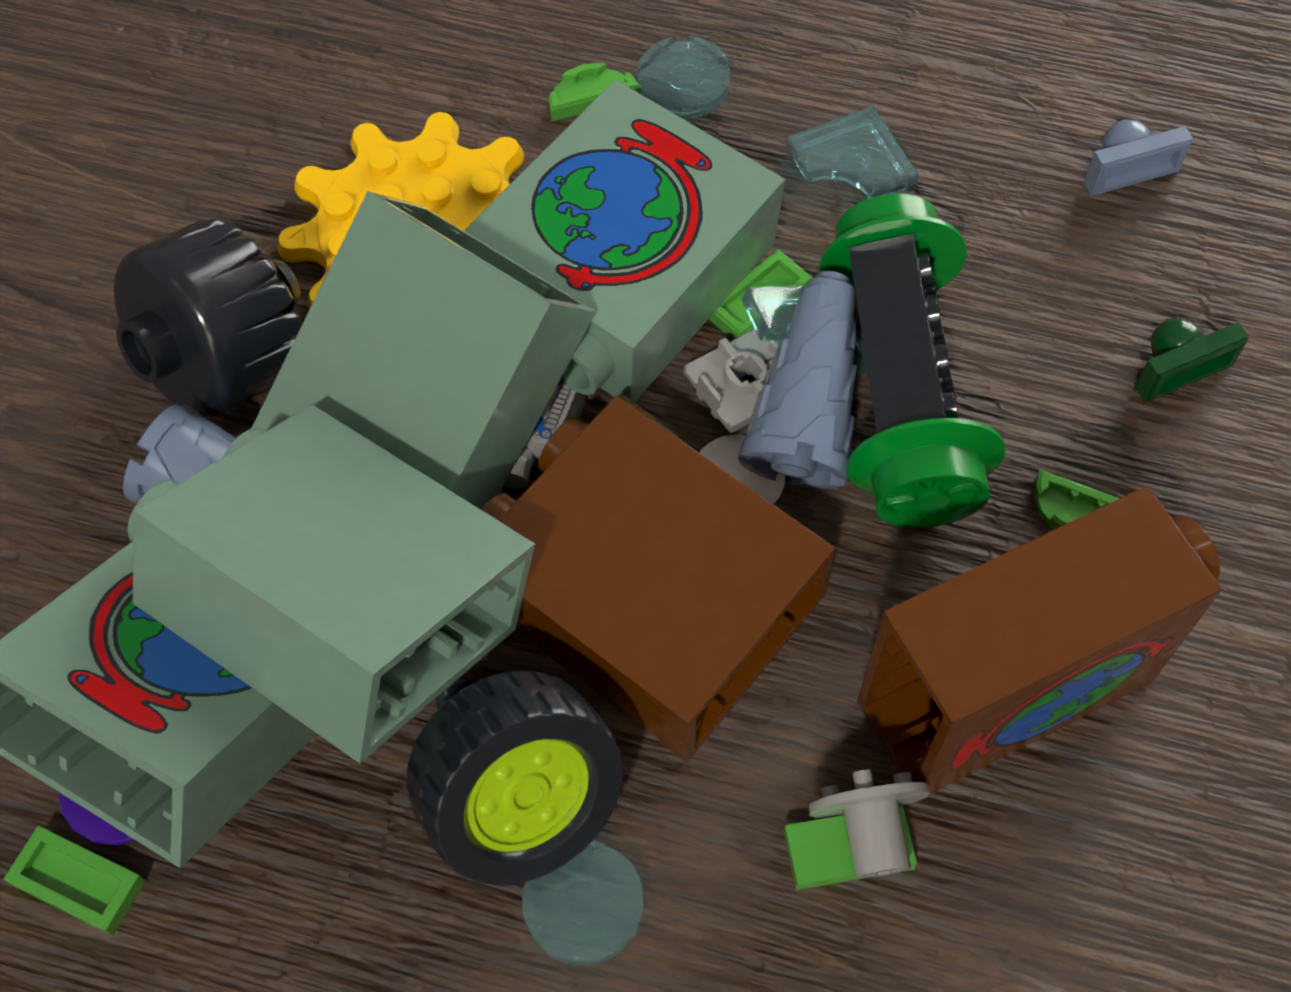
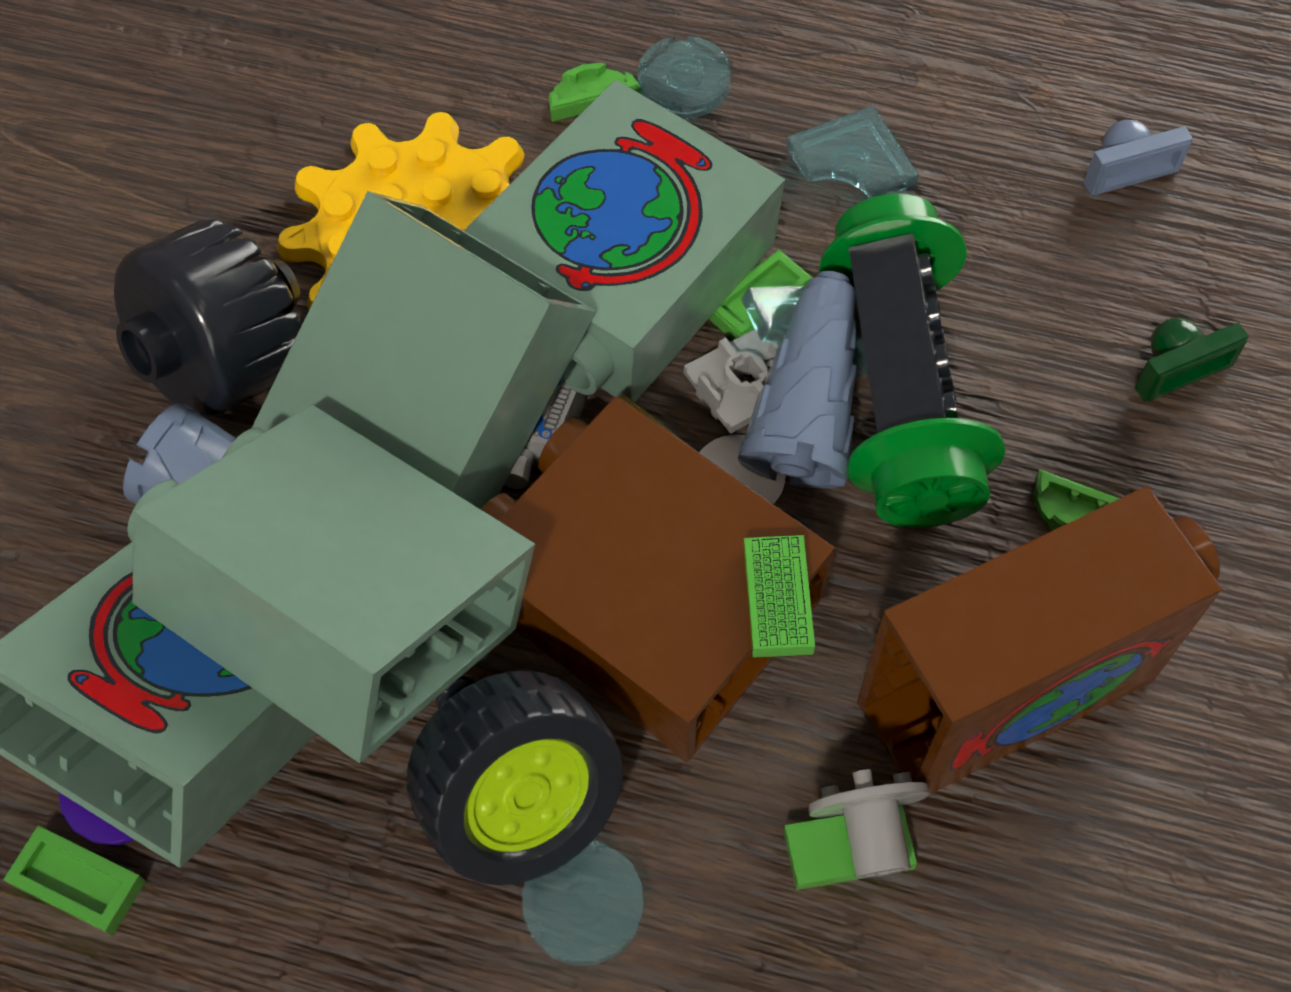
(778, 596): none -> bright green tile

